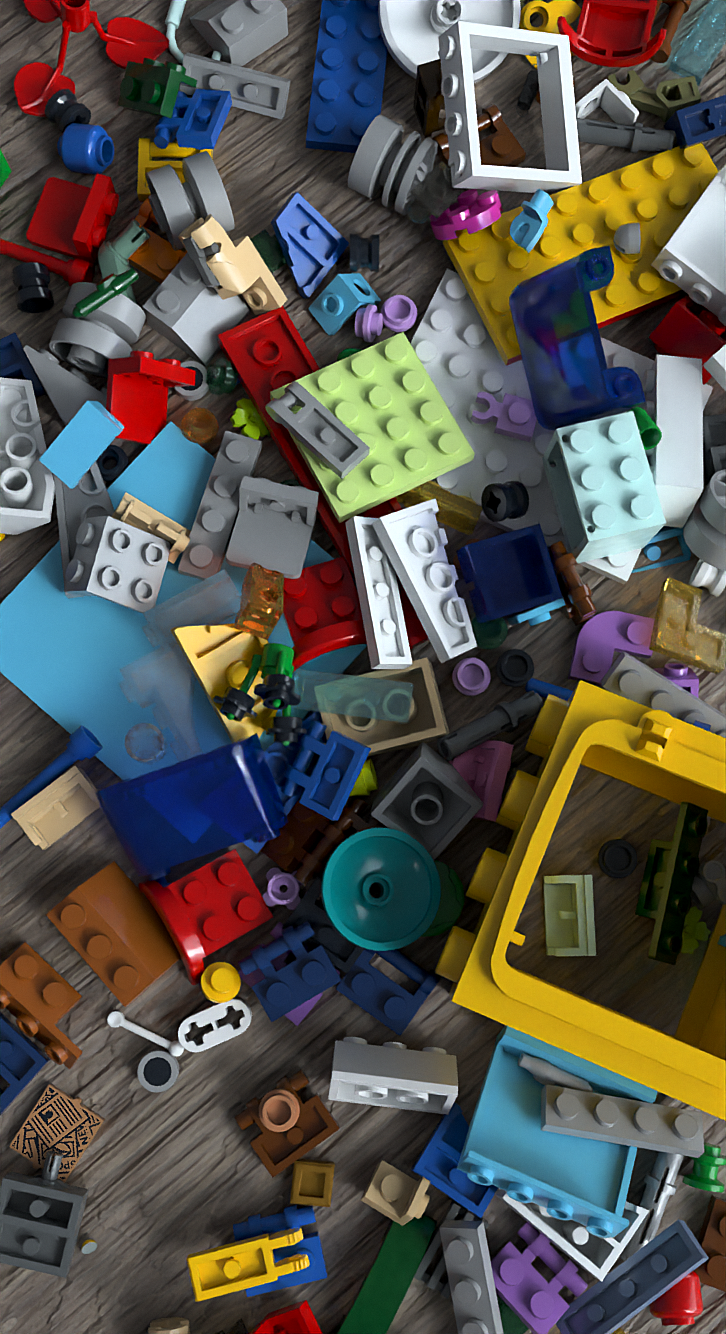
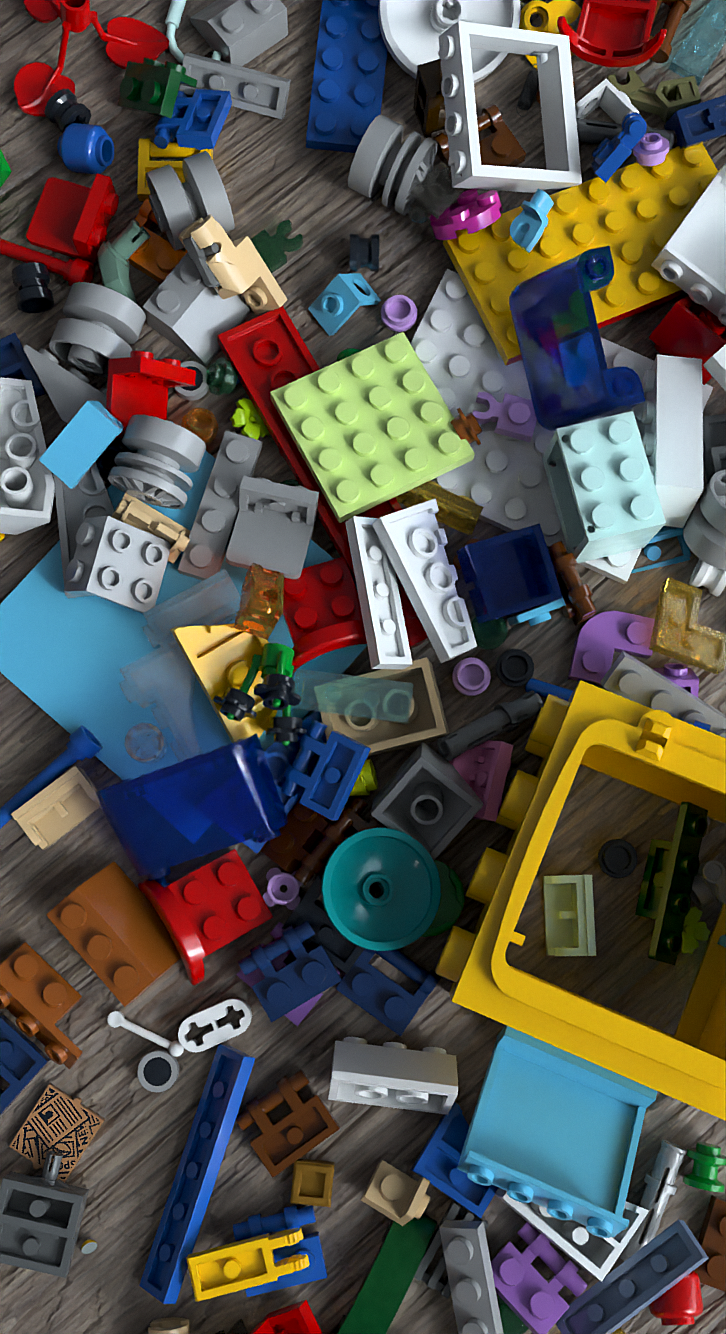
(106, 290): dark green piece -> none
(157, 461): none -> light grey wheel
(196, 1174): none -> blue plate
(220, 982): yellow plate -> none
(279, 1110): nougat plate -> none
(307, 243): wing -> none
(318, 429): light grey plate -> none
(368, 323): lavender plate -> none
(467, 427): none -> dark orange plate
(505, 501): black wheel -> none
(551, 1075): light grey piece -> none
(611, 154): none -> blue plate
(621, 1121): light grey plate -> none
(628, 238): light grey hinge -> none
(648, 430): green piece -> none
(651, 149): none -> lavender plate

